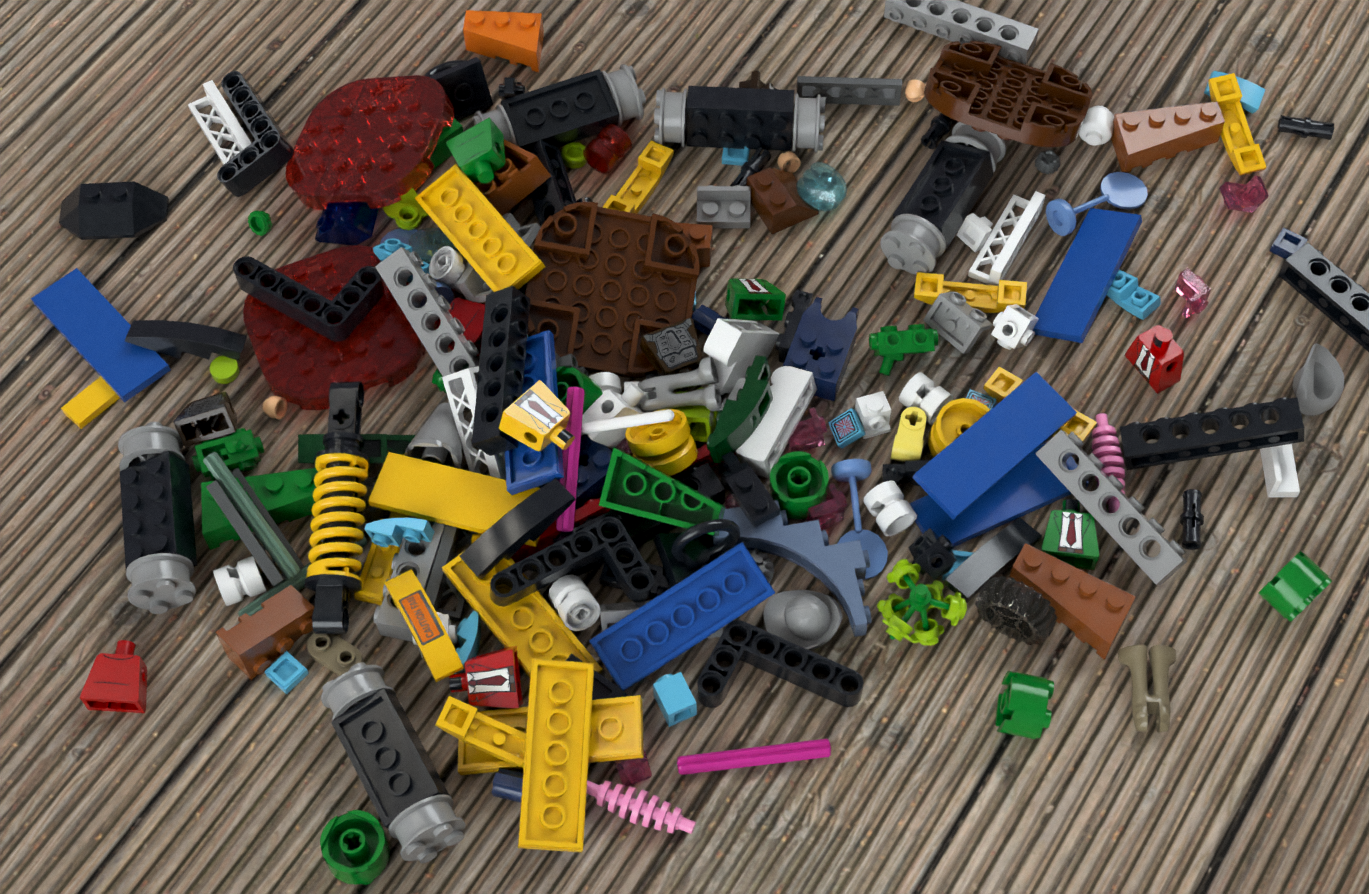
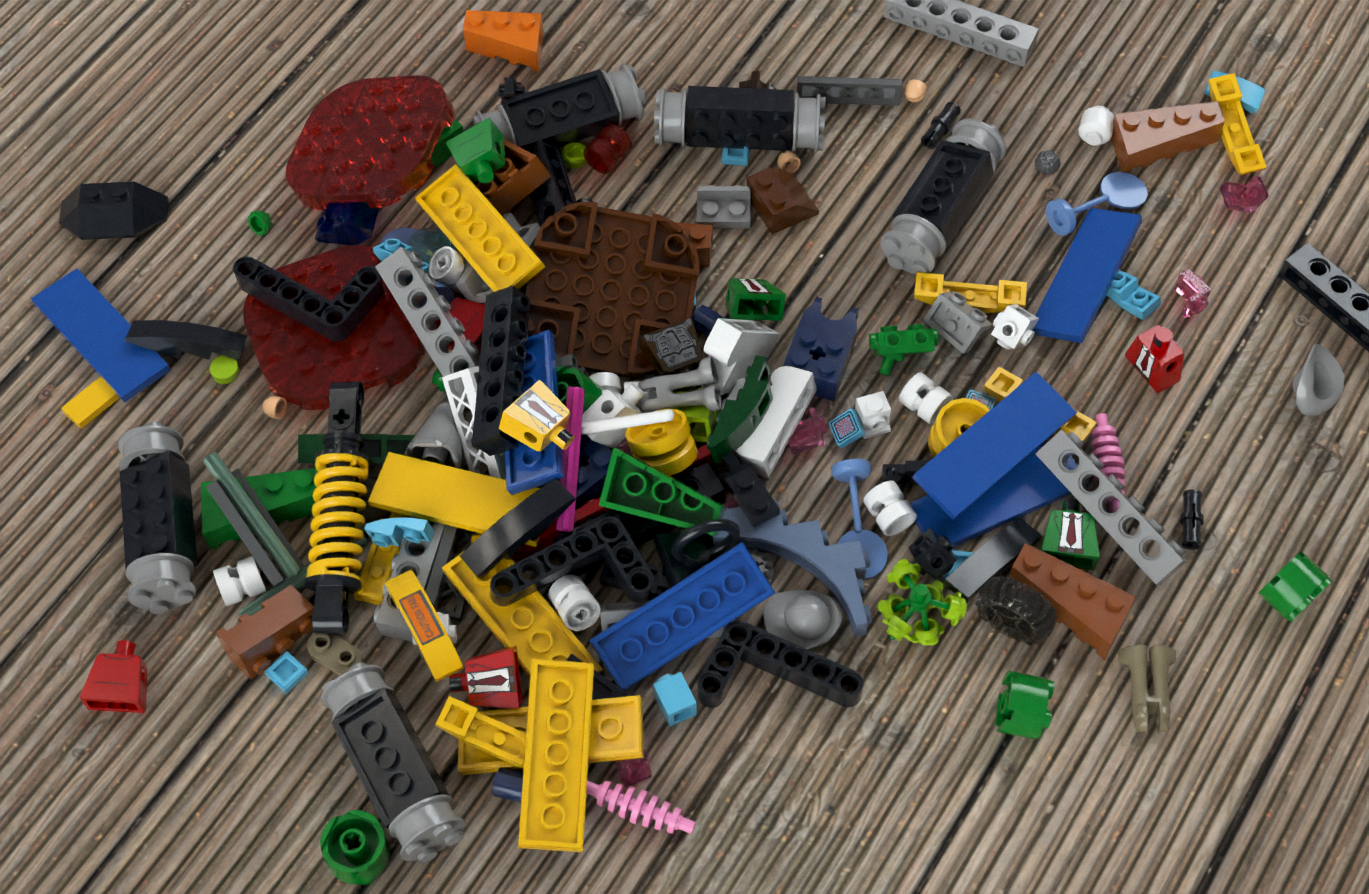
(211, 418): dark brown torso -> none
(225, 117): white fence -> none
(236, 450): green brick -> none
(270, 146): black beam -> none
(406, 209): lime plate -> none
(464, 85): black tile -> none
(469, 638): medium azure slope -> none
(643, 180): yellow slope -> none
(753, 166): black pin -> none
(753, 756): dark pink axle -> none
(798, 483): green brick -> none
(800, 303): black hinge -> none
(822, 187): clear light blue piece -> none
(829, 511): clear pink bracket -> none
(909, 438): light yellow piece -> none
(975, 231): white tile -> none
(1007, 96): reddish brown plate -> none
(1011, 243): white fence -> none
(1227, 439): black brick -> none
(1280, 471): white panel -> none
(1287, 243): tile -> none
(1305, 127): black pin -> none

